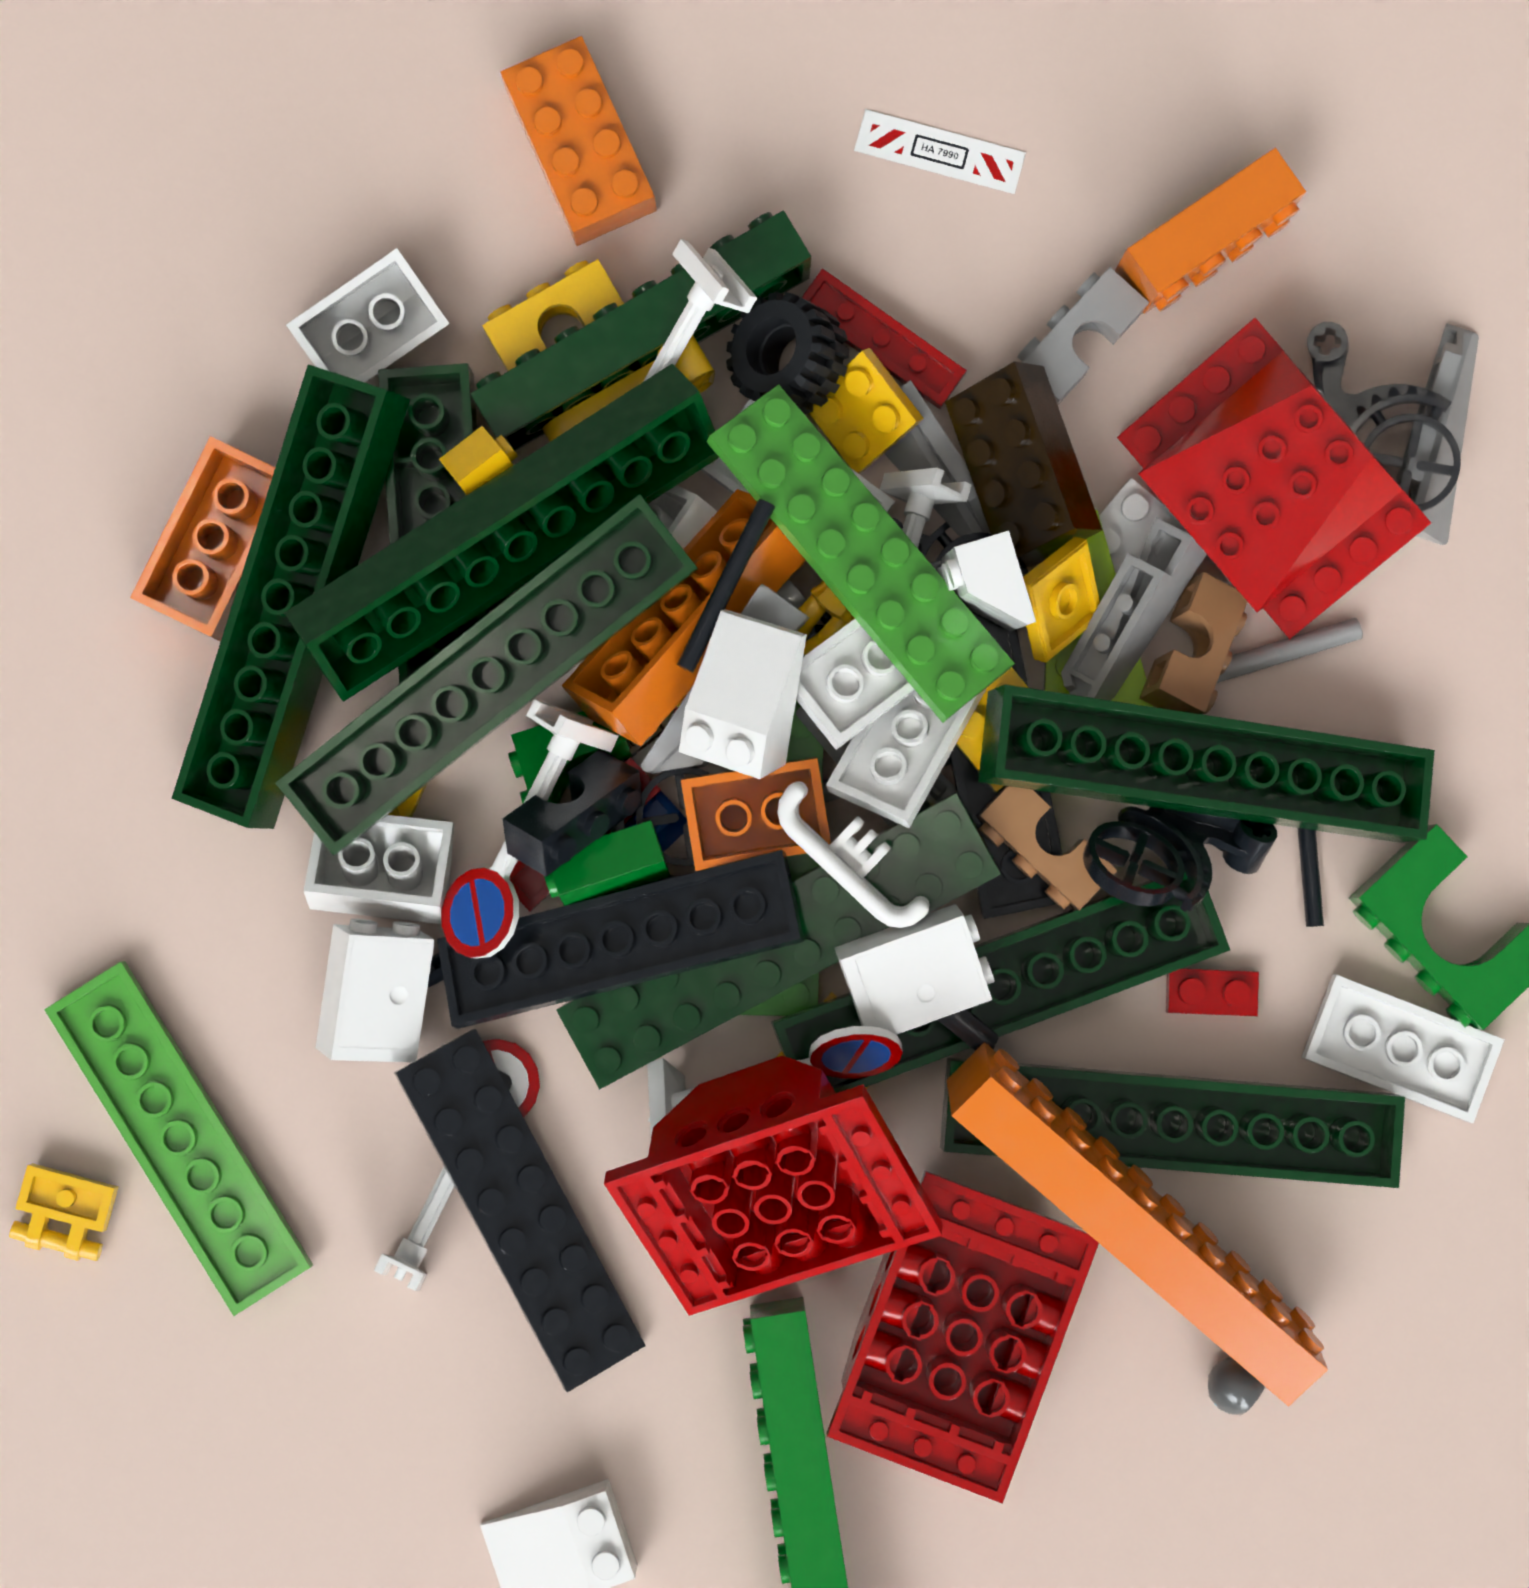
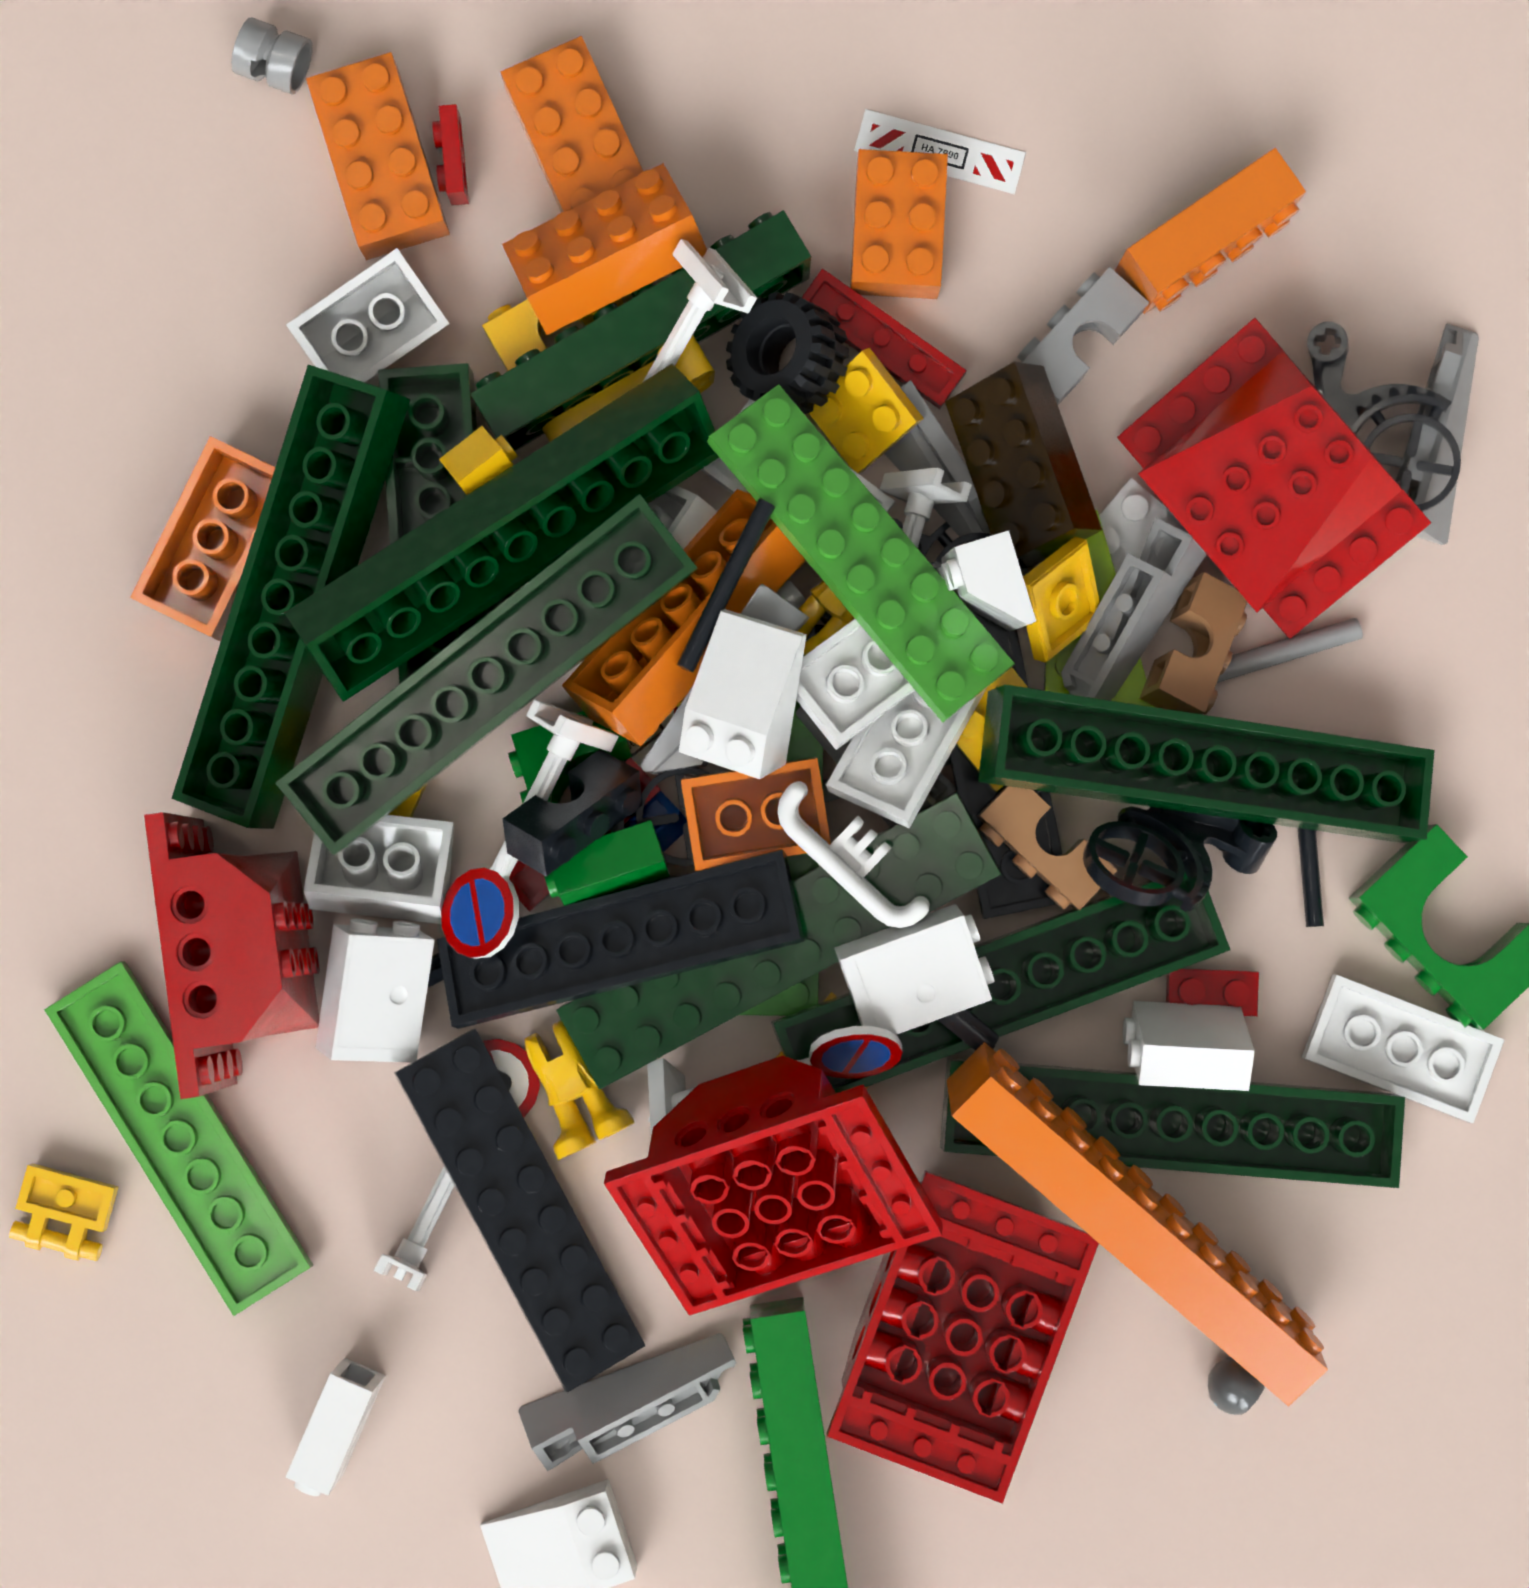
(229, 949): none -> red wedge
(265, 53): none -> light grey wheel
(334, 1427): none -> white brick
(377, 156): none -> orange brick
(449, 137): none -> red plate
(567, 1080): none -> yellow piece
(603, 248): none -> orange brick
(626, 1403): none -> light grey wedge
(898, 223): none -> orange brick
(1189, 1045): none -> white brick

